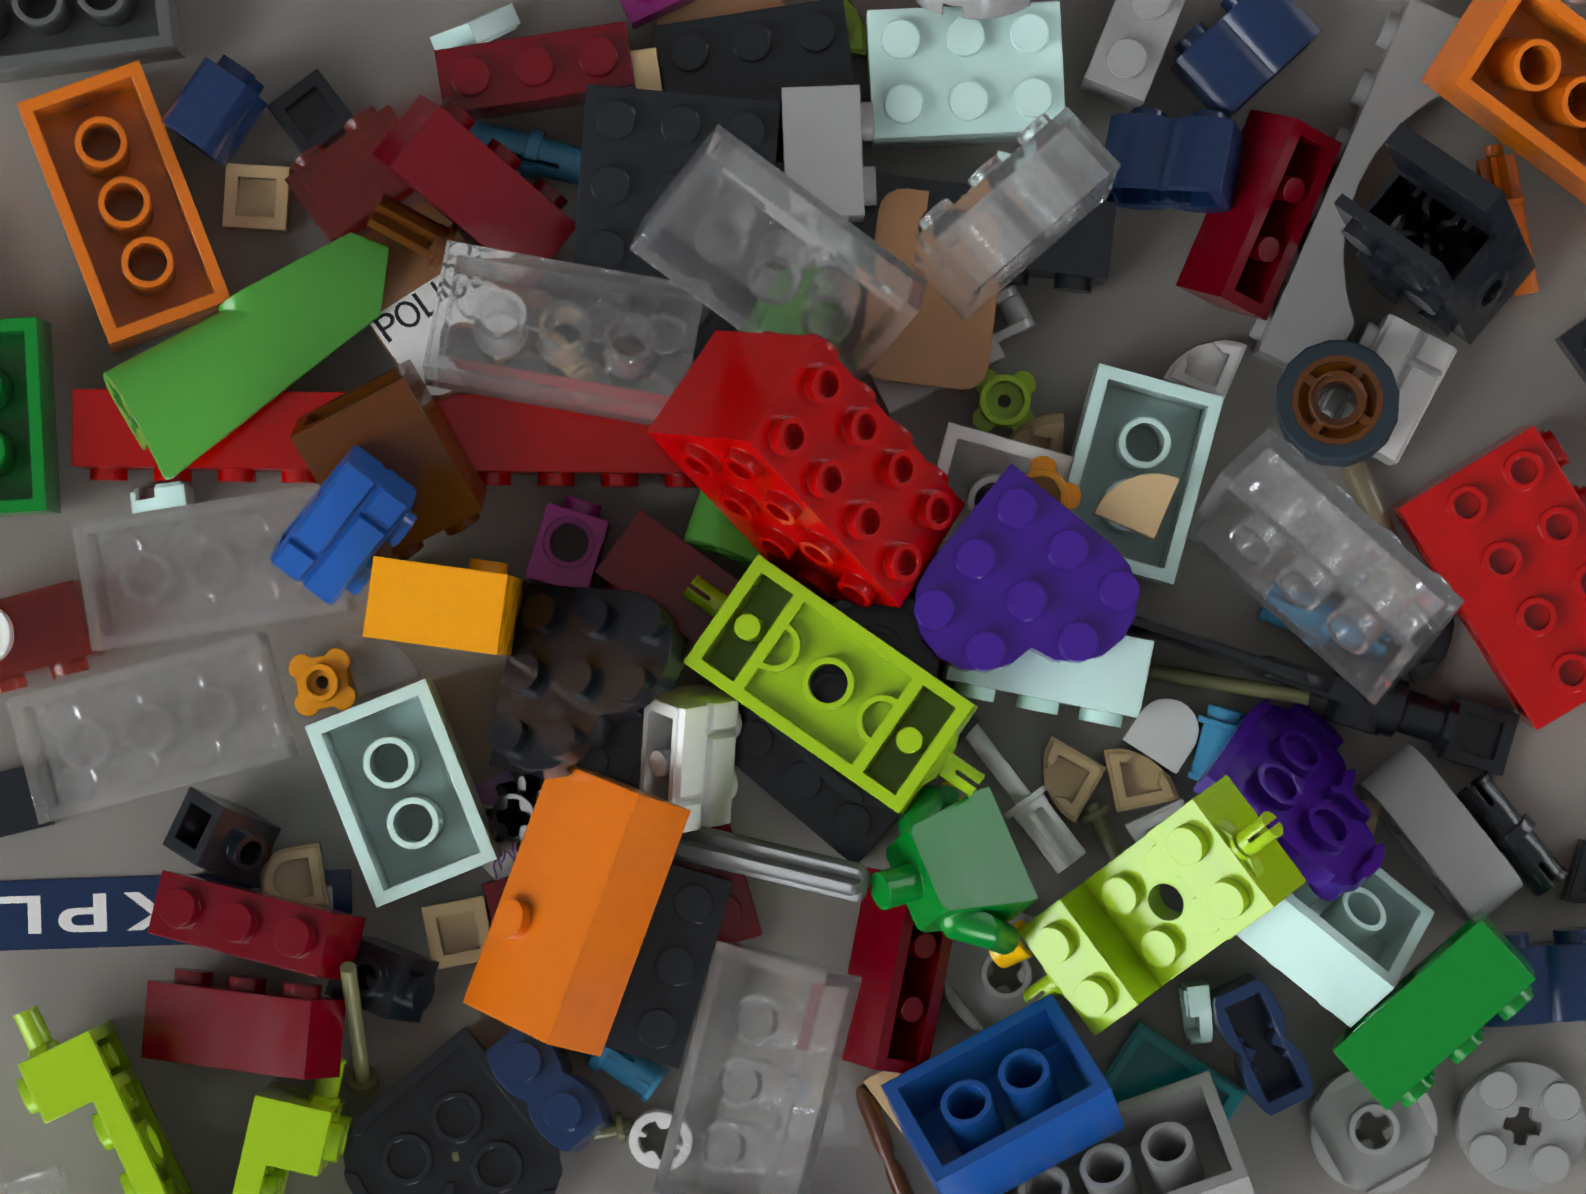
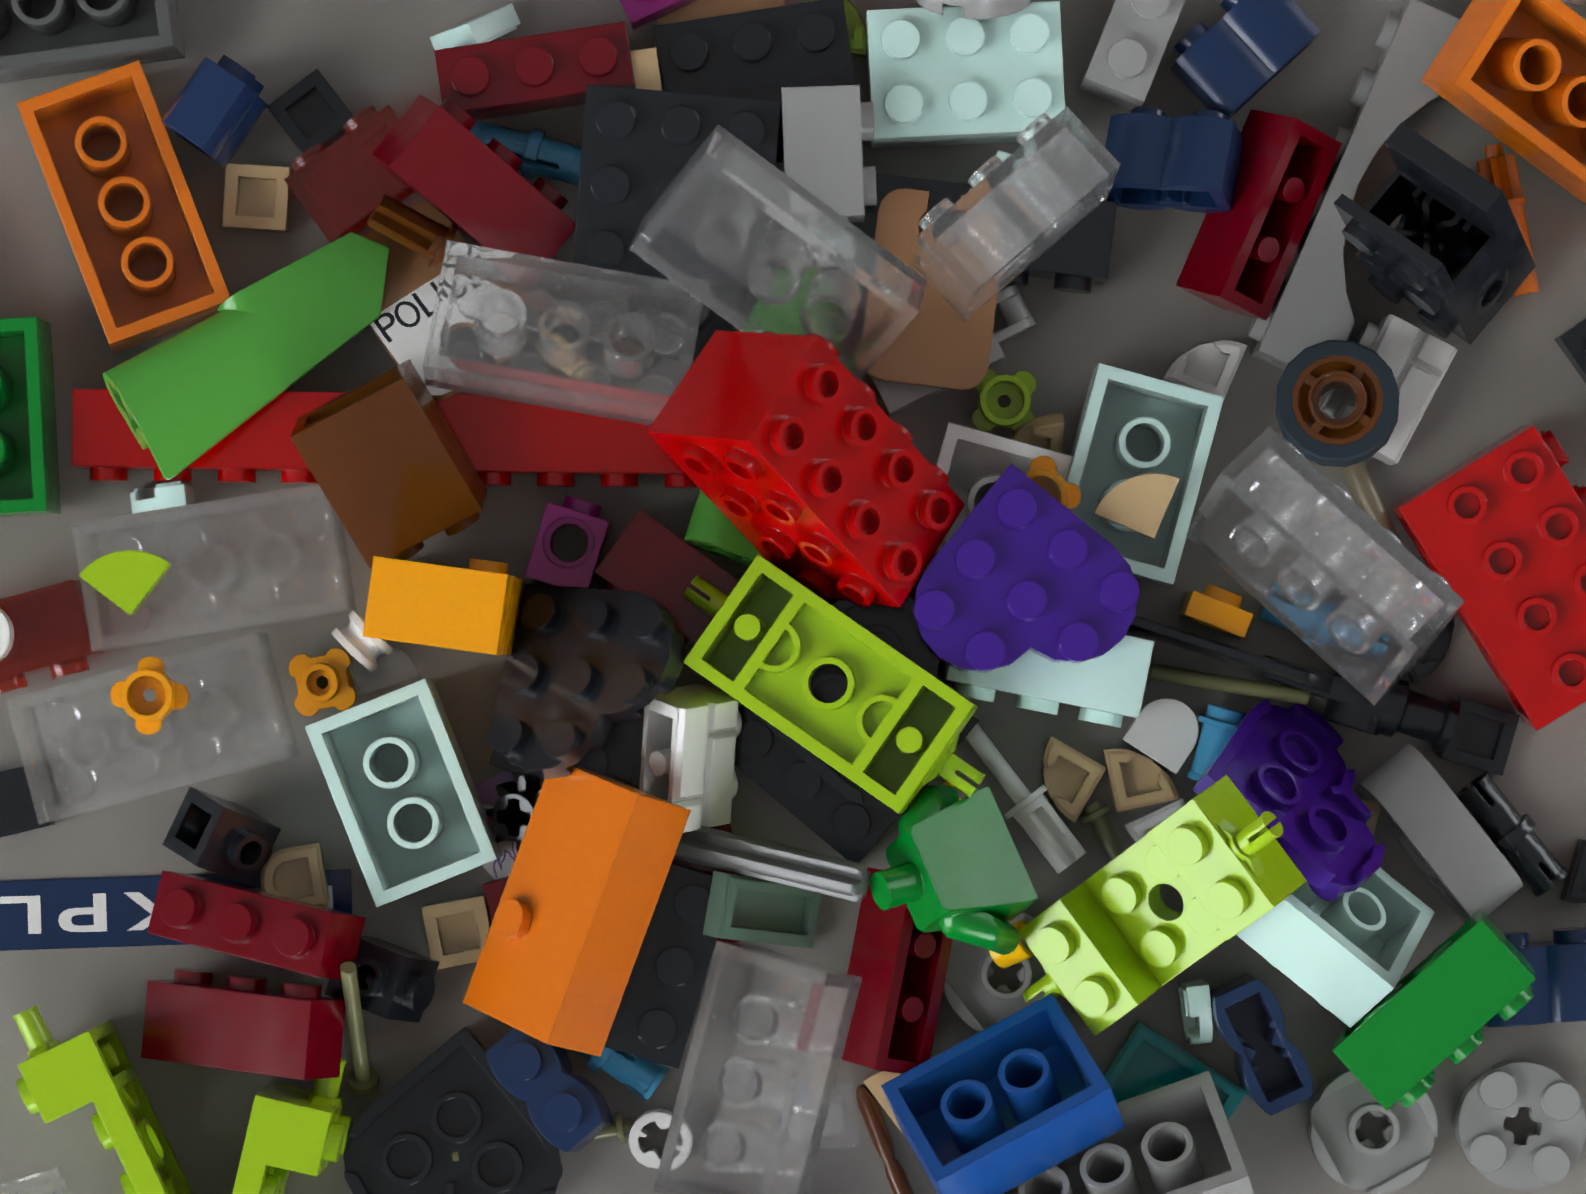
(126, 577): none -> lime tile
(130, 695): none -> light orange plate
(345, 526): blue brick -> none
(363, 649): none -> white bush
(761, 911): none -> sand green tile
(1217, 610): none -> light orange plate

